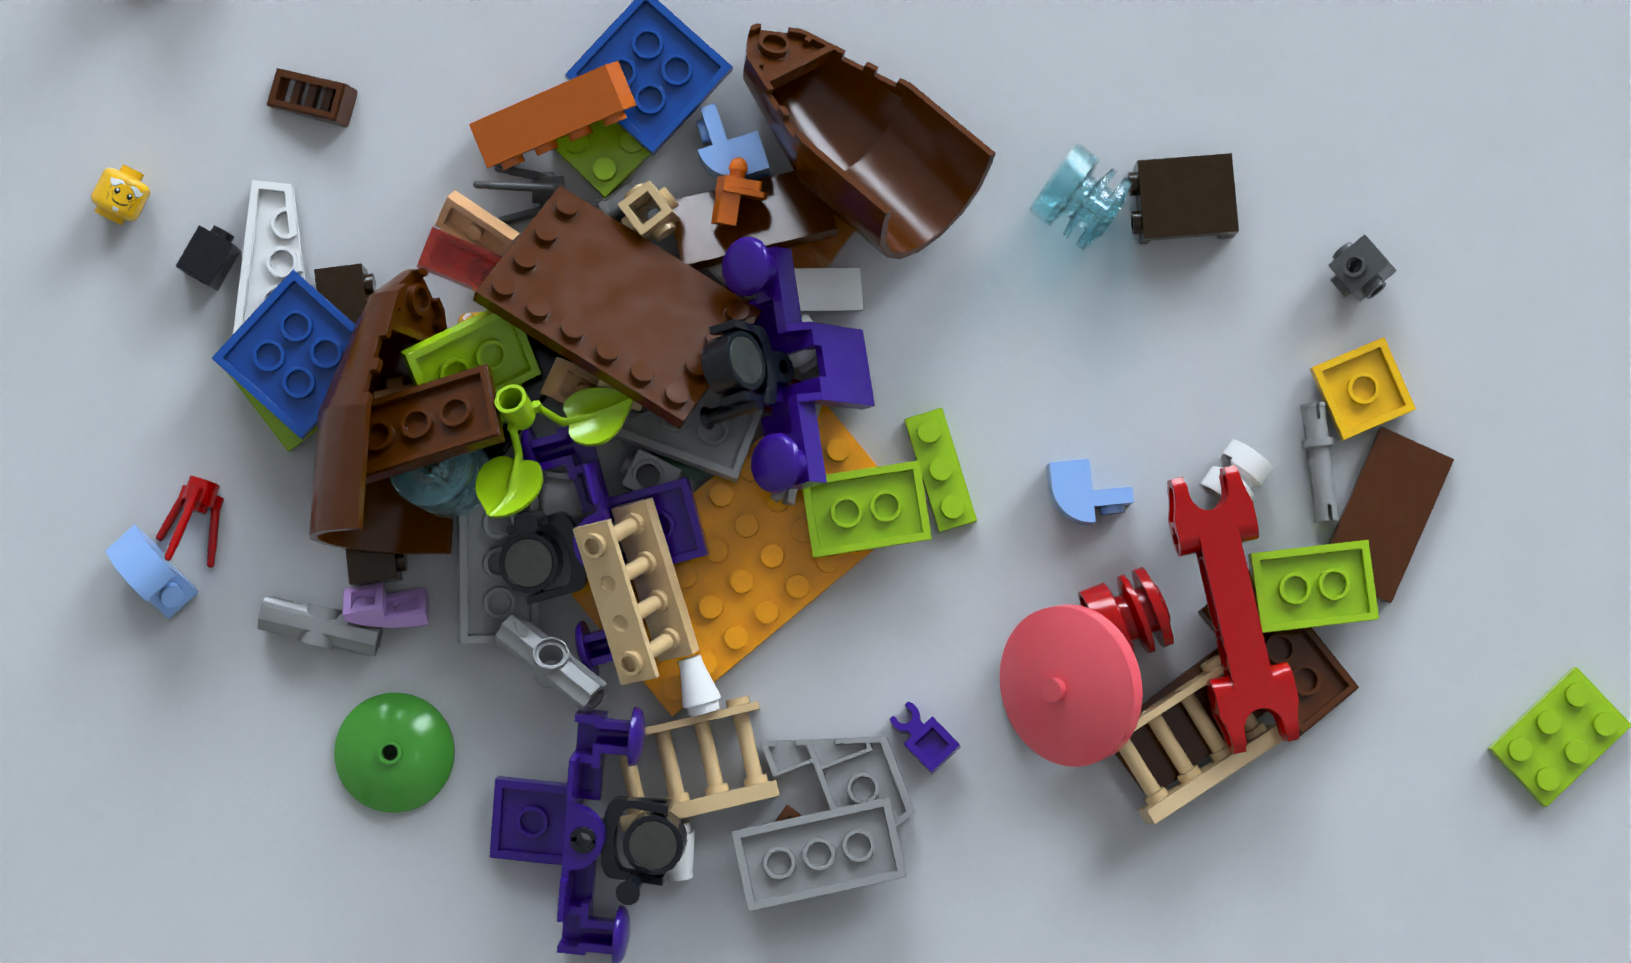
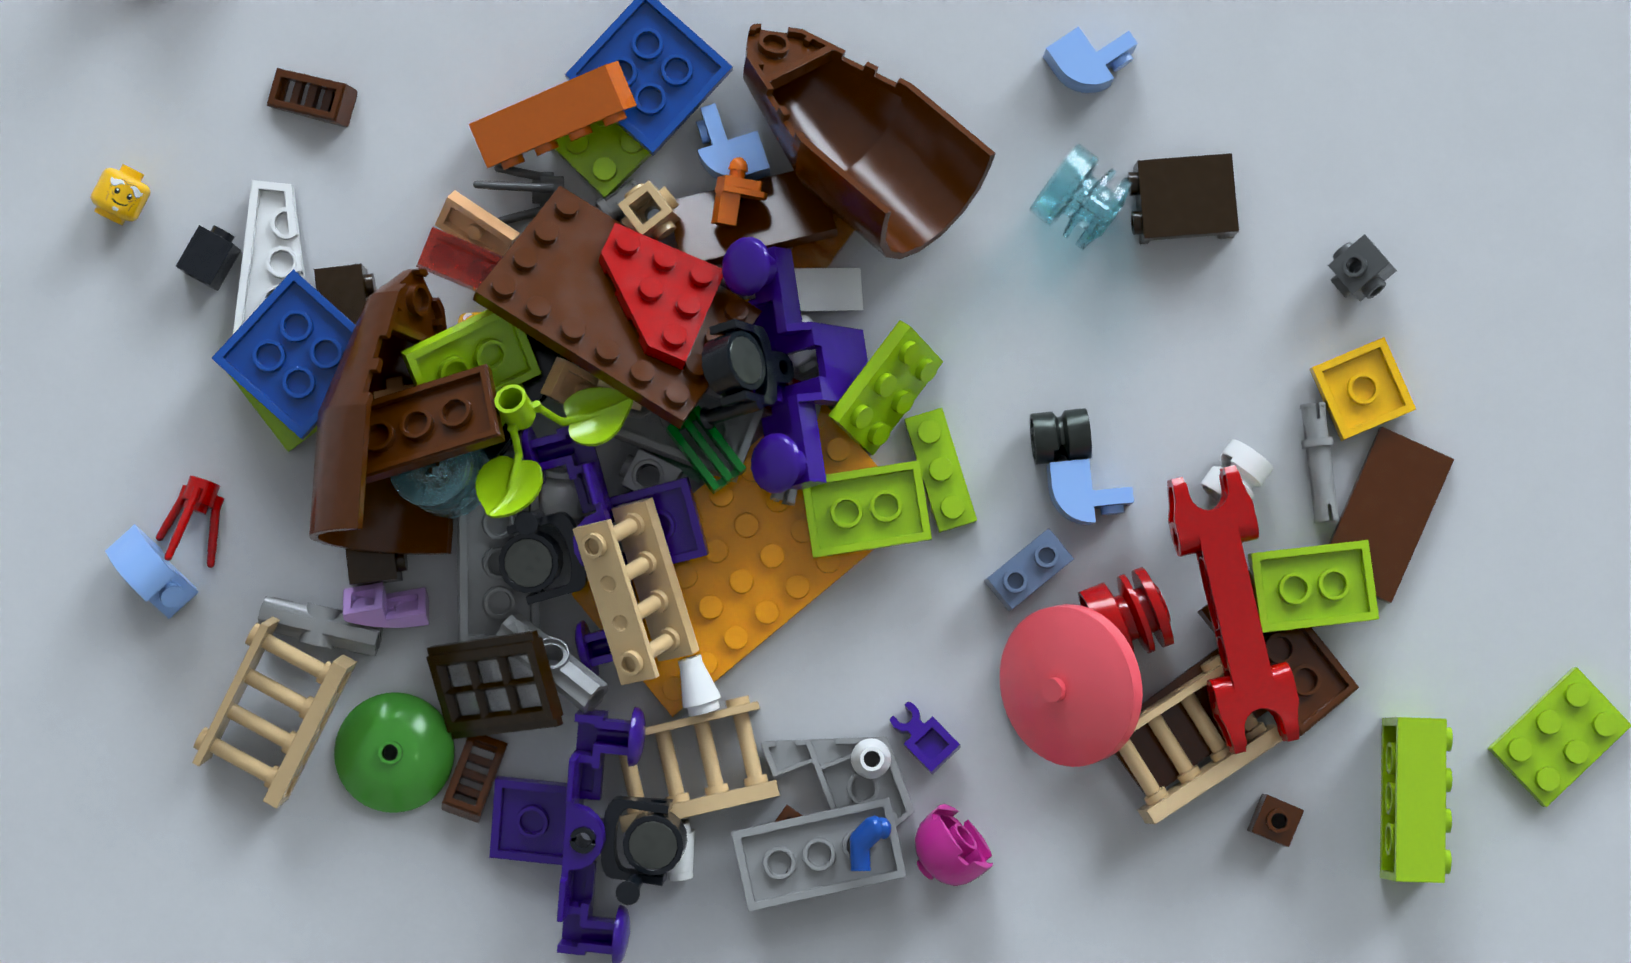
(313, 710): none -> tan fence
(462, 808): none -> reddish brown slope
(495, 685): none -> dark brown piece
(660, 291): none -> red plate
(737, 465): none -> green tile
(859, 752): none -> white cone
(865, 837): none -> blue arm
(886, 388): none -> lime plate
(950, 850): none -> dark pink cylinder
(1029, 569): none -> sand blue brick
(1060, 436): none -> pearl dark grey wheel
(1082, 67): none -> light blue brick
(1261, 820): none -> reddish brown plate
(1415, 799): none -> lime brick

